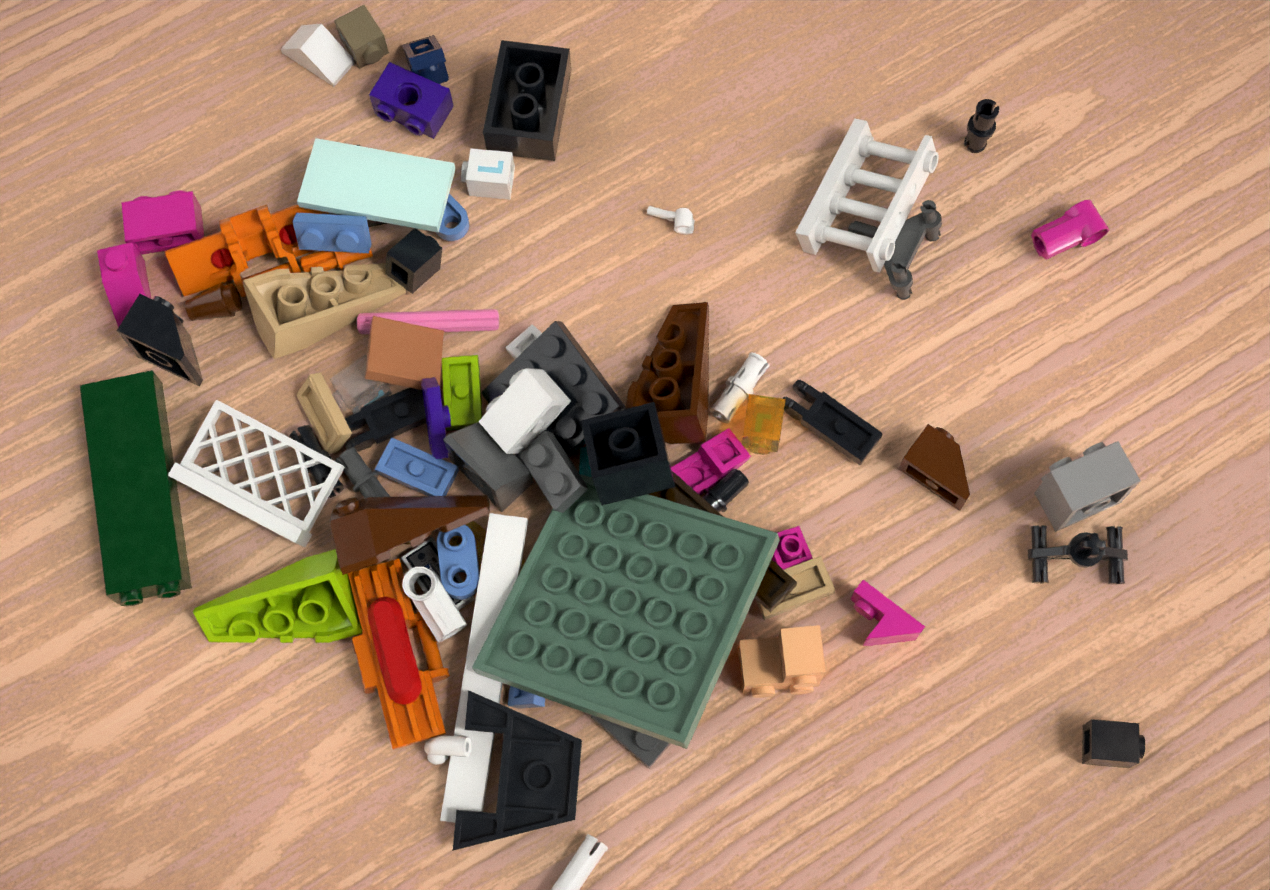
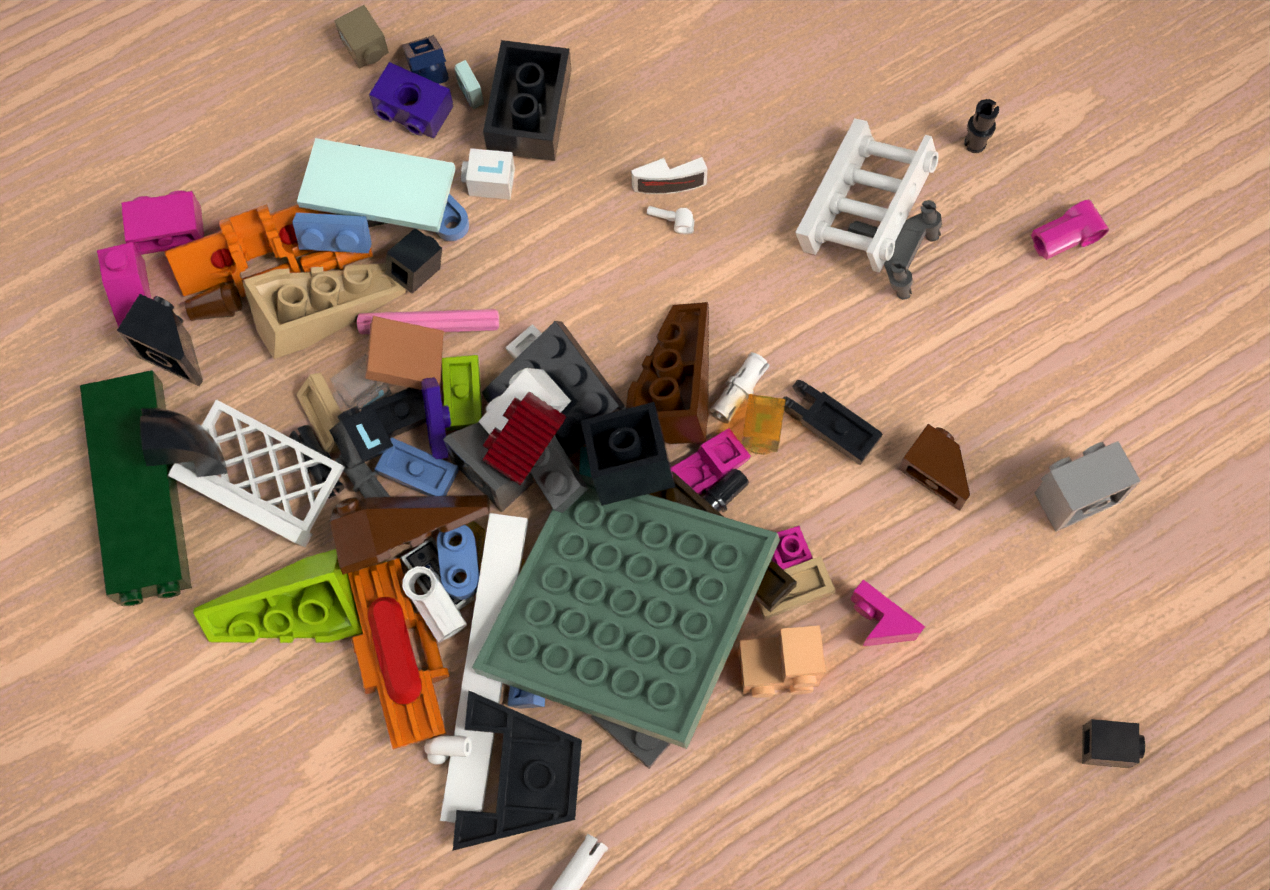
(175, 438): none -> black brick
(319, 53): white slope -> none
(360, 436): none -> black brick
(469, 84): none -> light aqua tile
(523, 438): none -> dark red brick
(659, 179): none -> white slope
(1083, 550): black axle -> none

